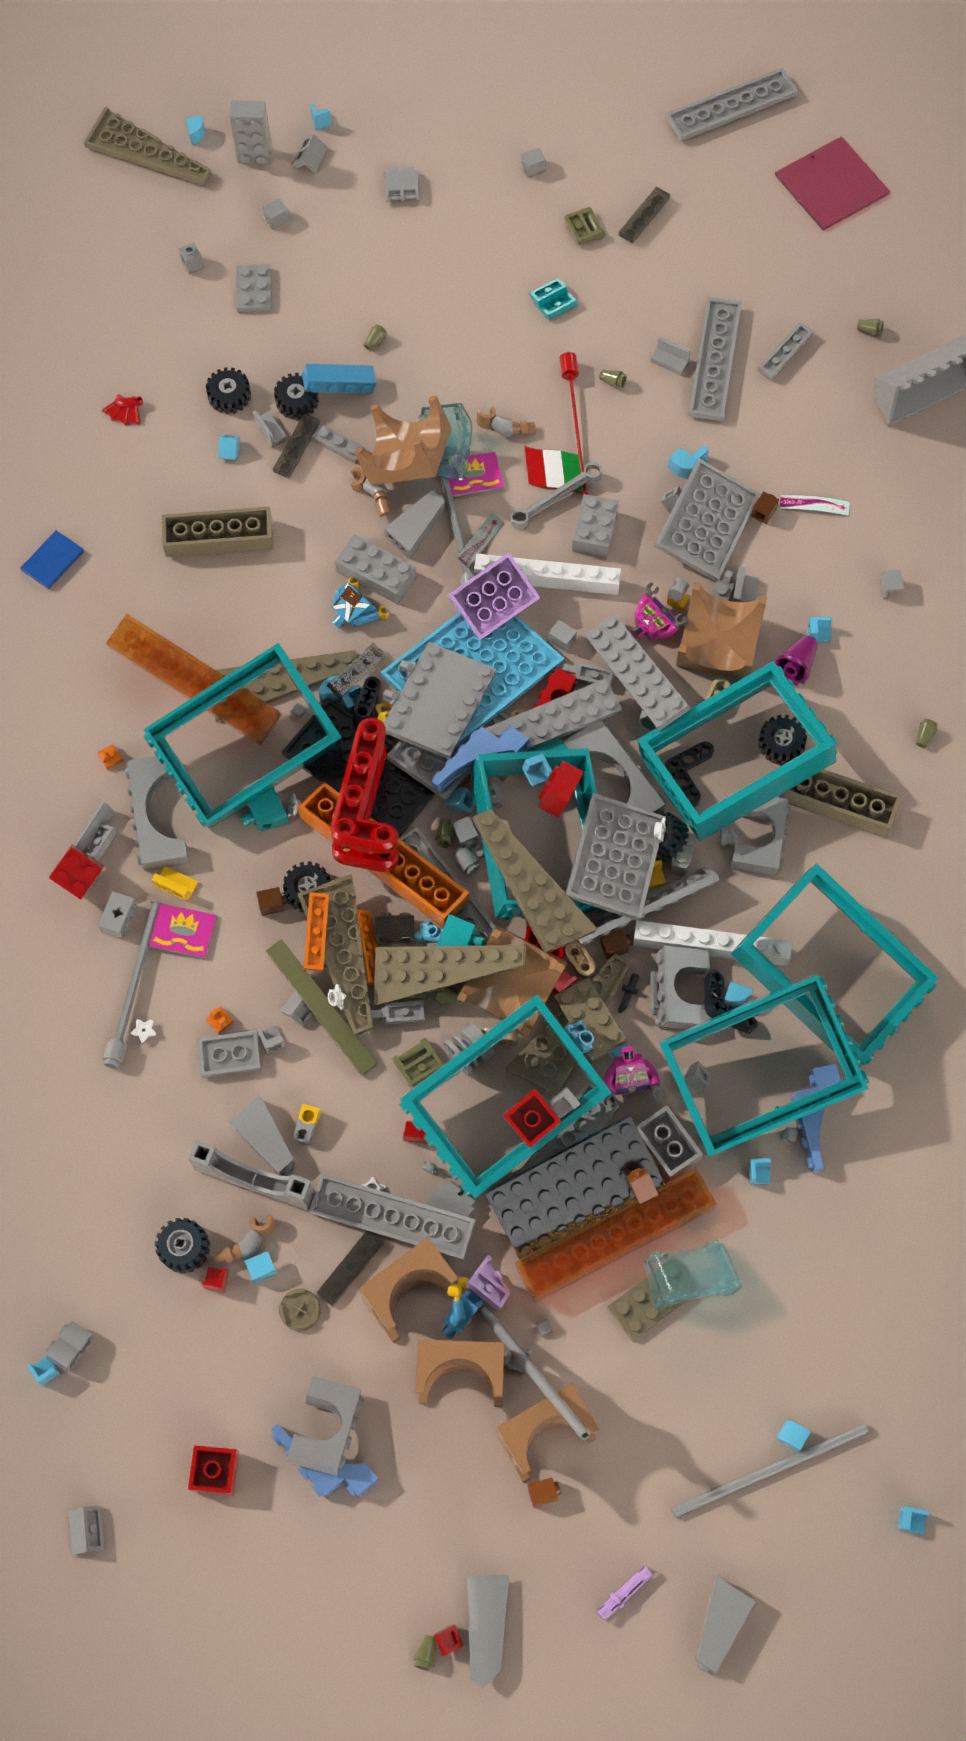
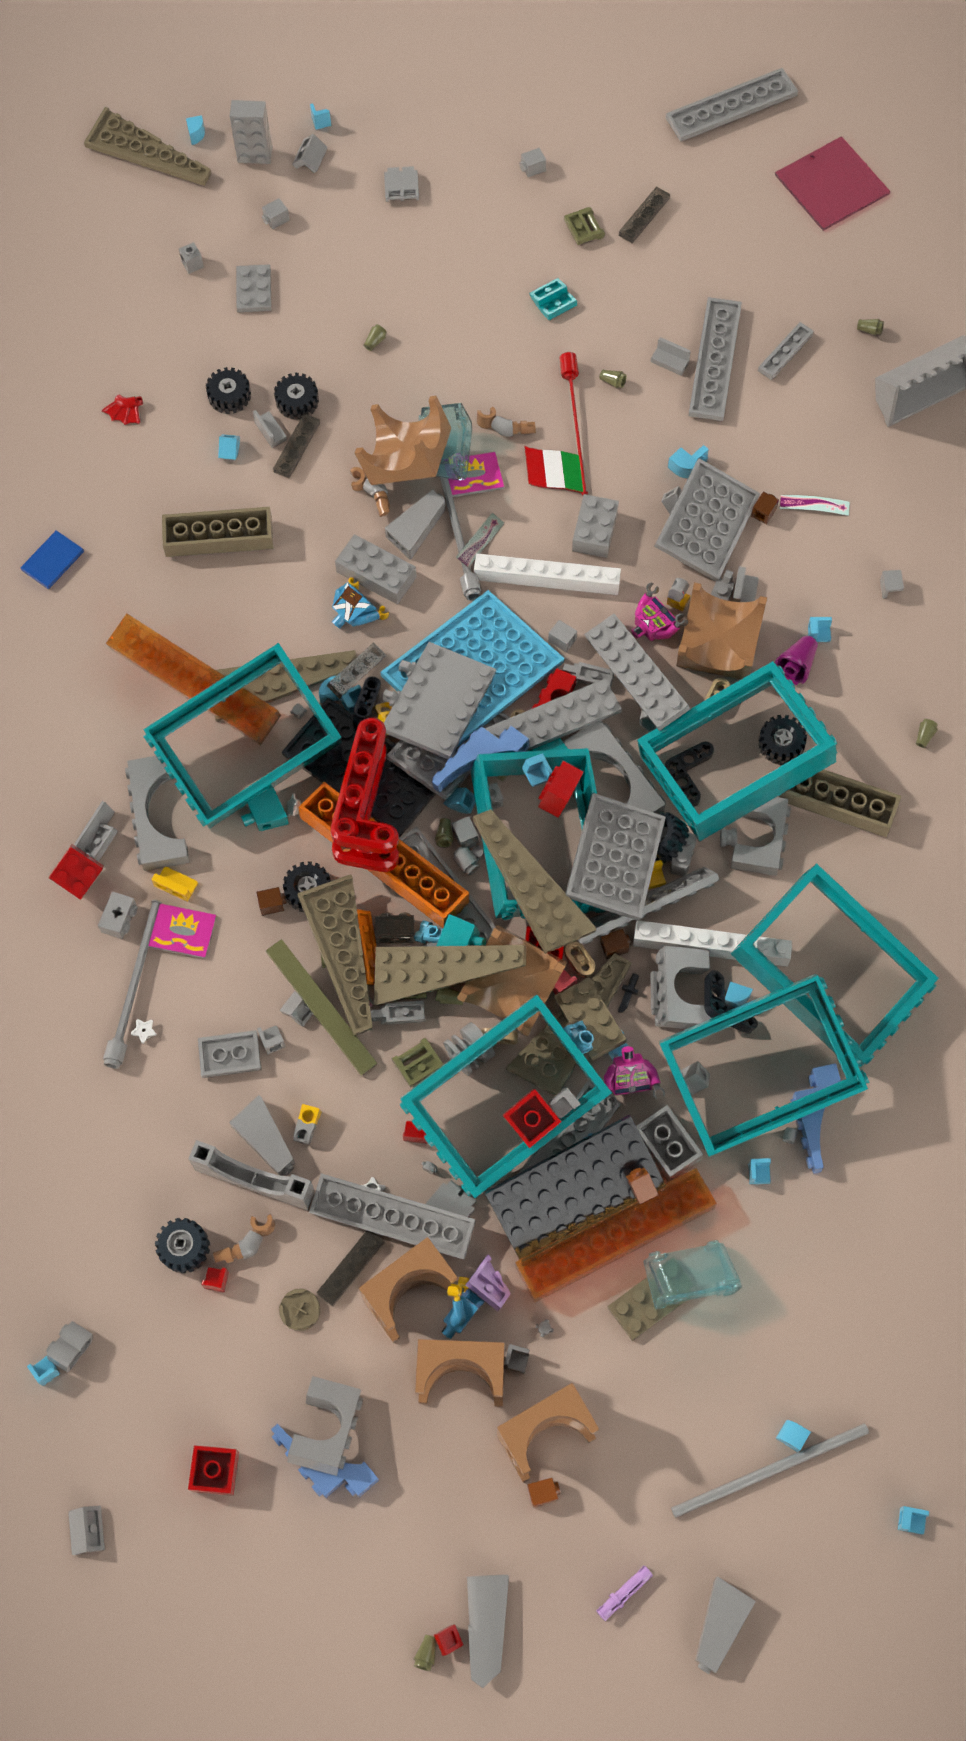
(110, 756): orange tile -> none
(219, 1020): orange tile -> none
(260, 1267): medium azure panel -> none
(316, 931): orange plate -> none
(336, 443): light grey plate -> none
(336, 997): white plate -> none
(339, 378): dark azure brick -> none
(493, 596): lavender slope -> none
(535, 1374): light grey piece -> none
(556, 495): light grey piece -> none
(660, 829): white plate -> none

